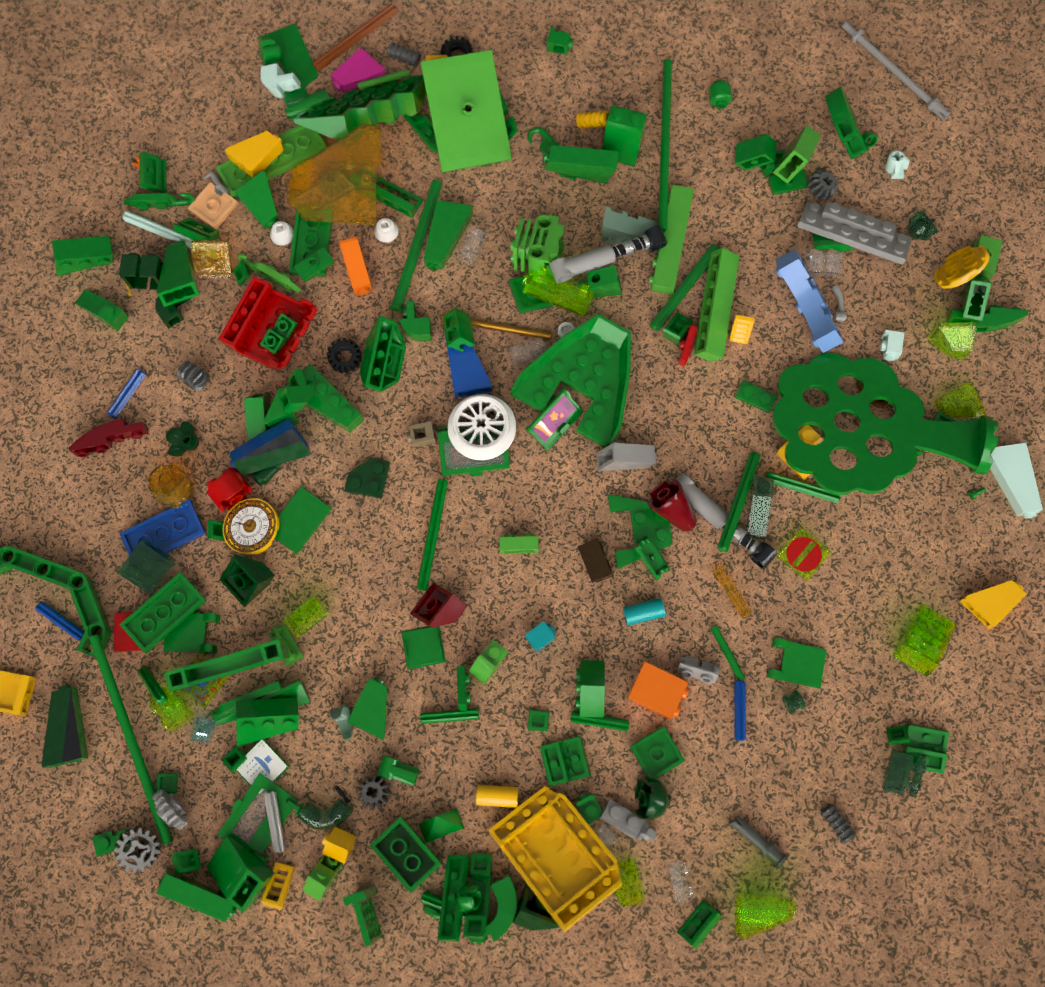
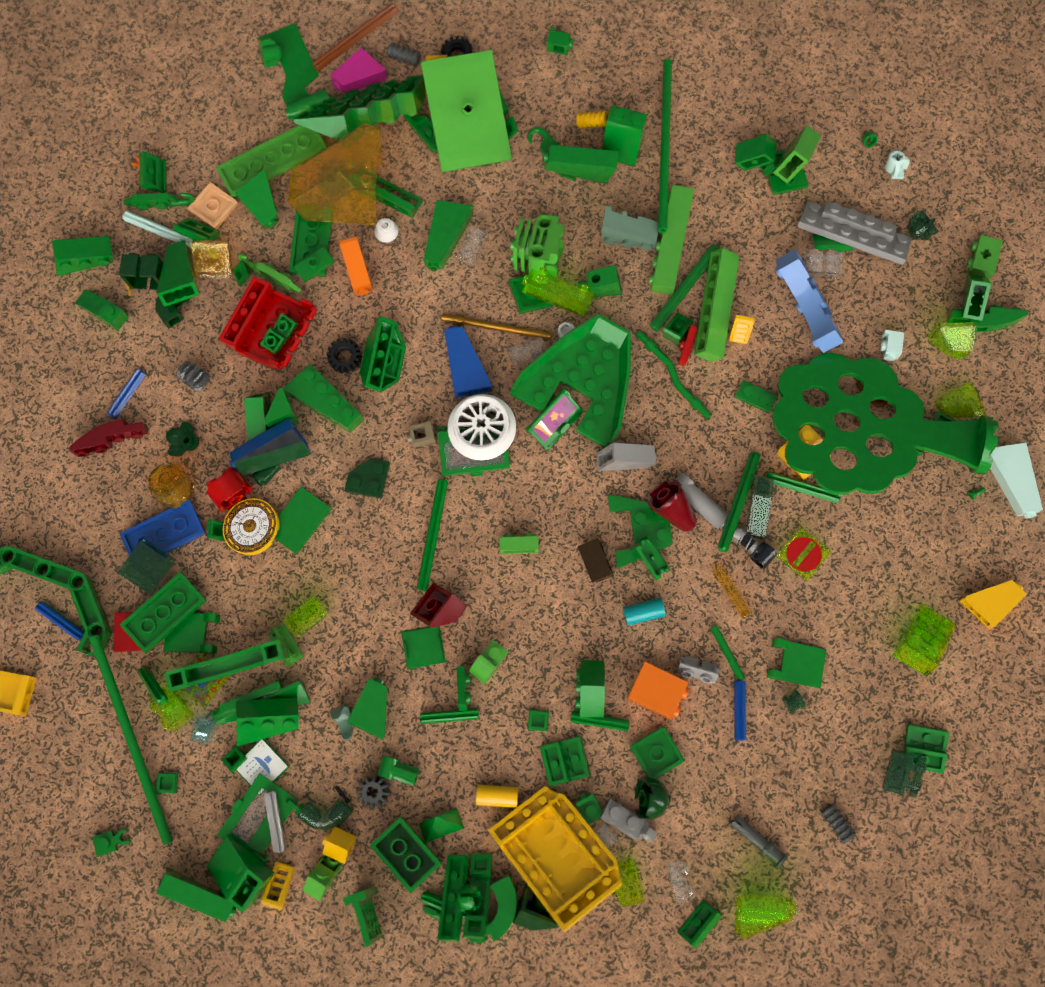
(64, 730): slope -> none
(144, 846): light grey gear -> none
(170, 809): light grey gear -> none
(185, 862): green bracket -> none
(219, 188): light grey piece -> none
(246, 578): dark green slope -> none
(255, 153): yellow slope -> none
(277, 81): light aqua brick -> none
(281, 233): white cone -> none
(297, 394): green brick -> none
(383, 79): bright green piece -> none
(415, 328): green brick -> none
(416, 246): green axle -> none
(458, 329): green hinge -> none
(541, 636): teal brick -> none
(566, 268): piece -> none
(651, 346): none -> green bar
(720, 94): green head -> none
(822, 184): dark grey gear -> none
(841, 314): light grey piece -> none
(845, 123): green slope -> none
(897, 735): green slope -> none
(932, 103): light grey bar -> none
(961, 266): yellow tile -> none

